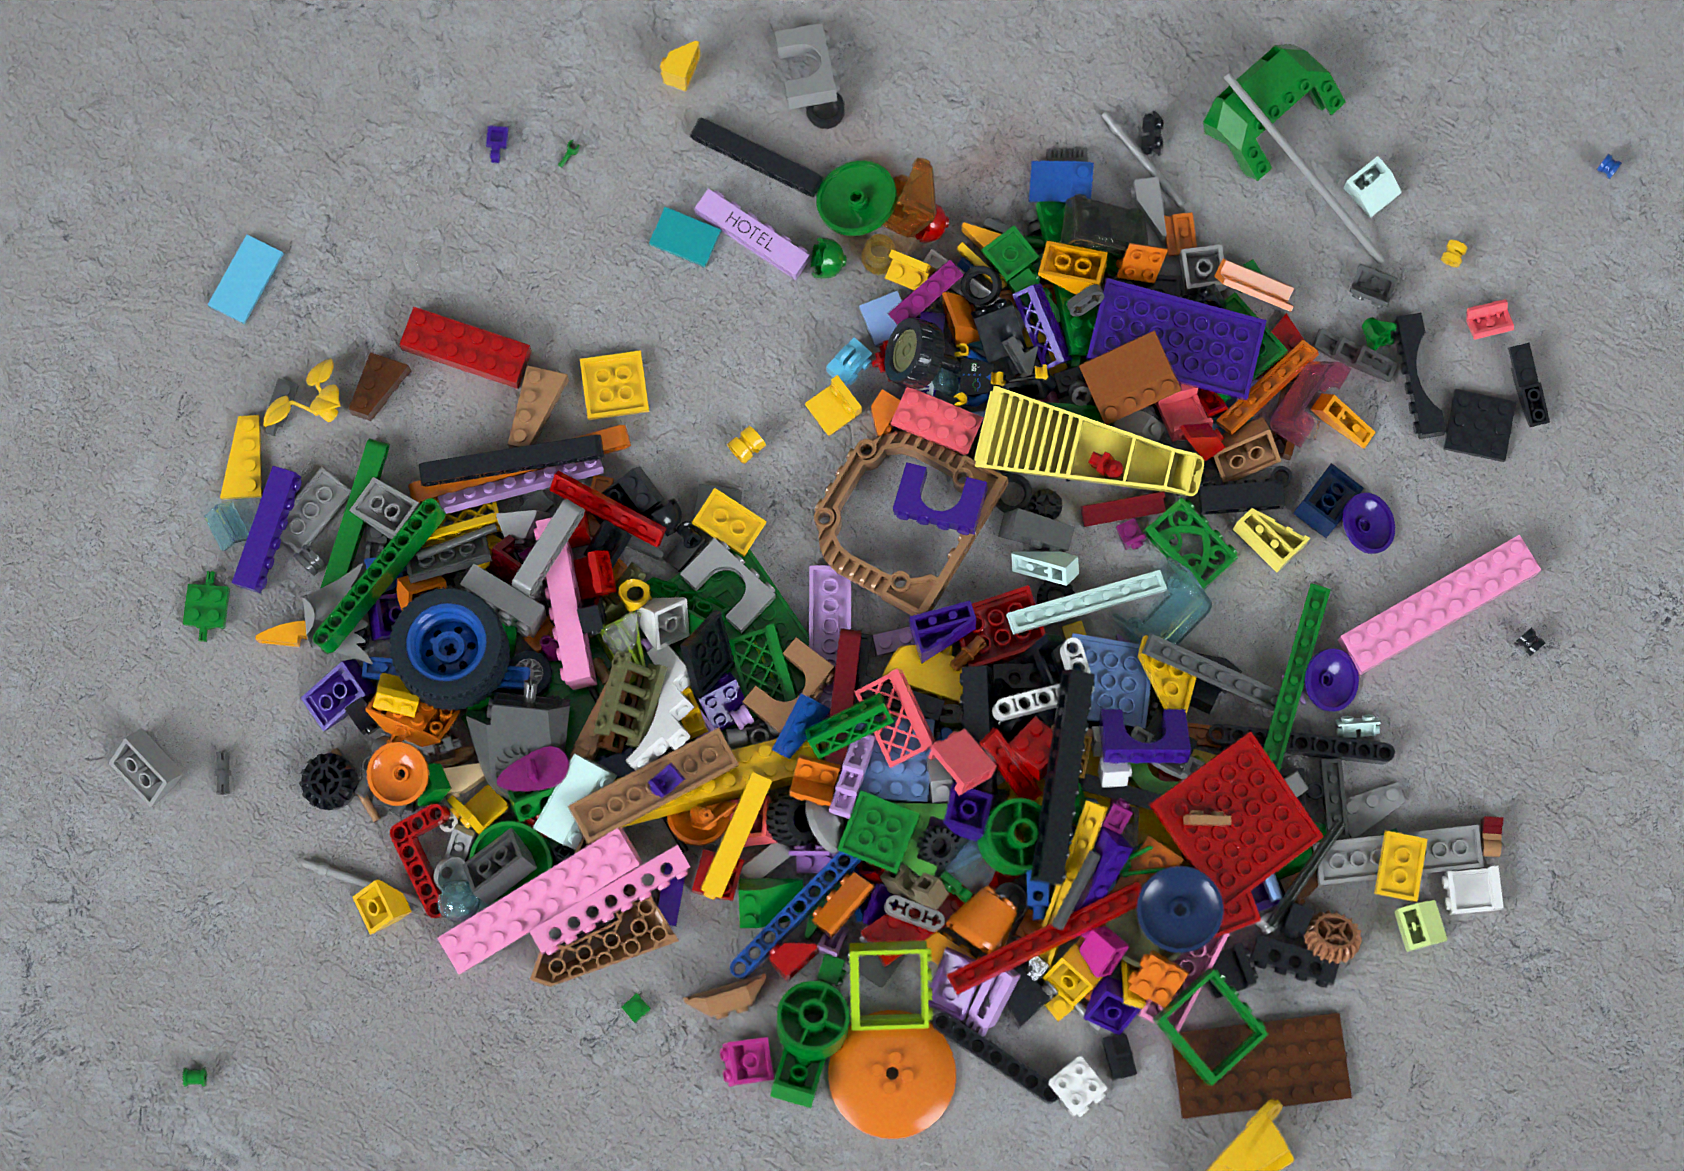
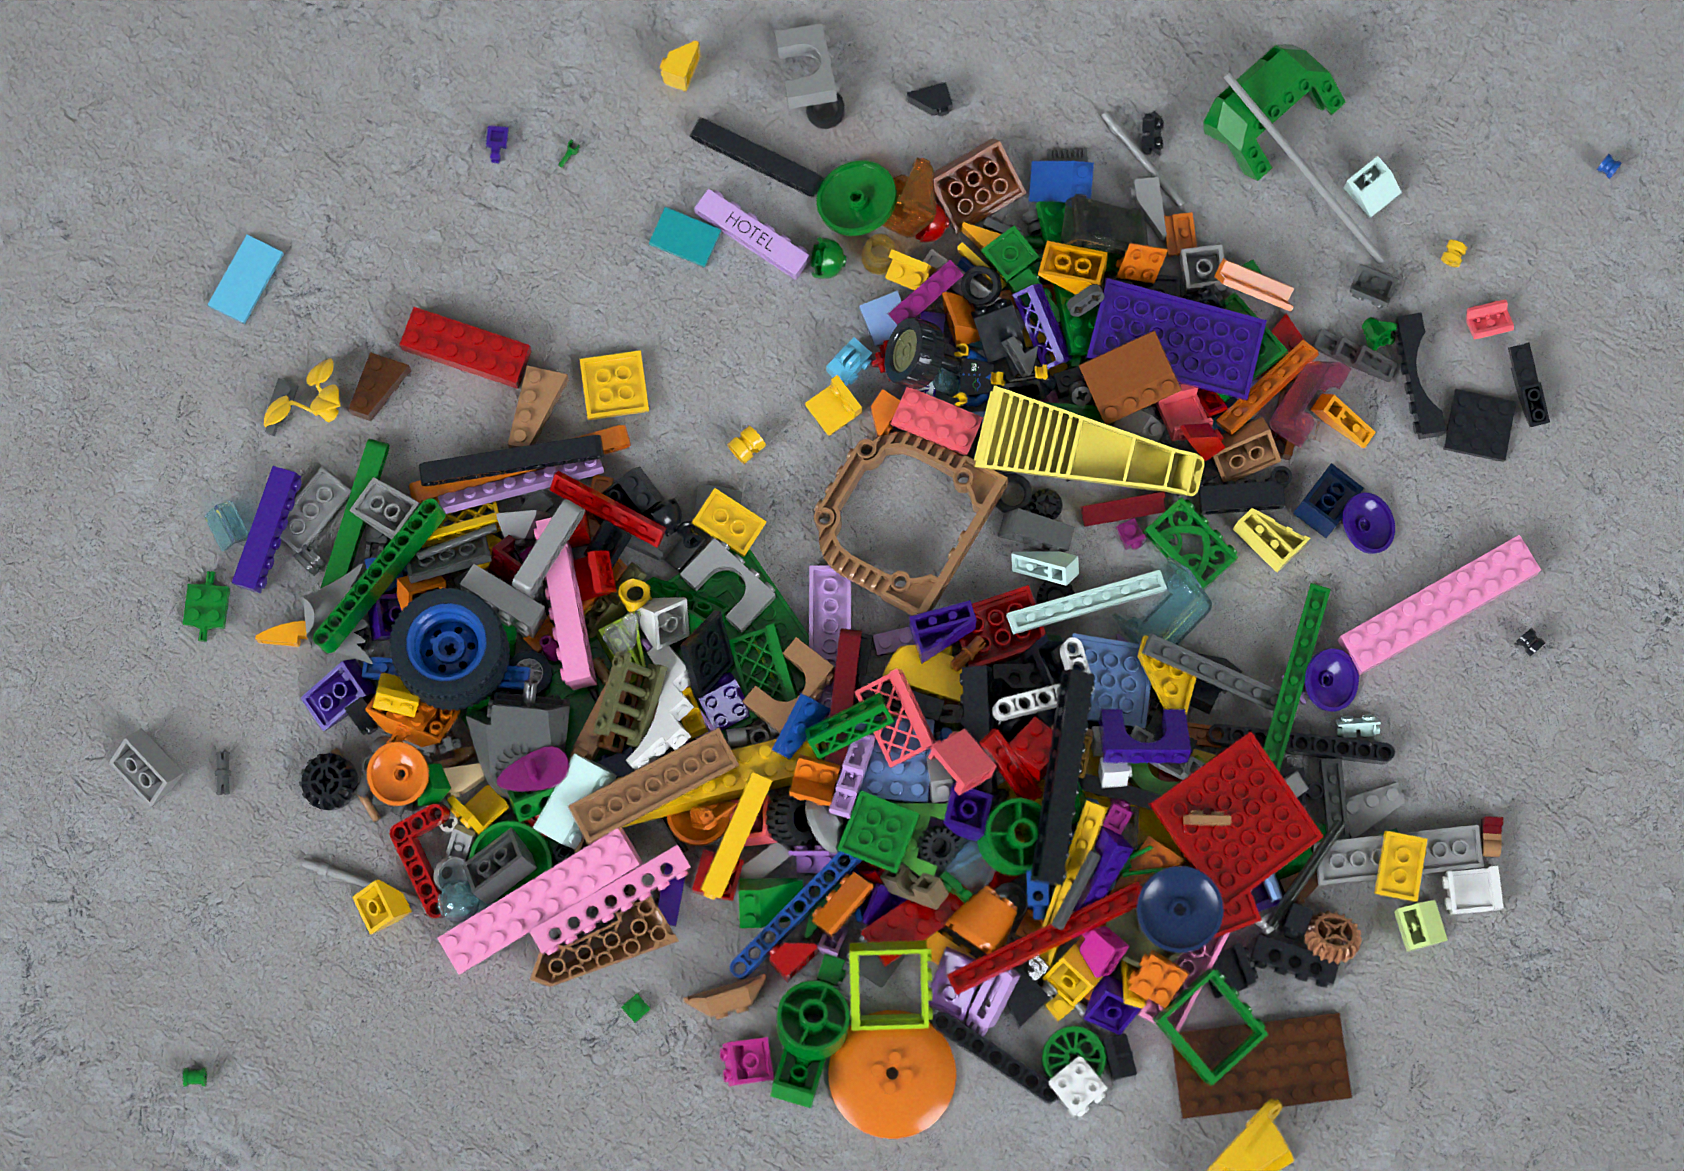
(244, 464): yellow wing -> none
(592, 615): black brick -> none
(666, 781): dark purple bracket -> none
(742, 717): lavender wheel -> none
(901, 902): light grey beam -> none
(932, 99): none -> black slope
(961, 517): dark purple arch -> none
(977, 184): none -> dark orange slope
(1076, 627): yellow tile -> none
(1091, 1038): none -> green piece
(1106, 465): red hips -> none

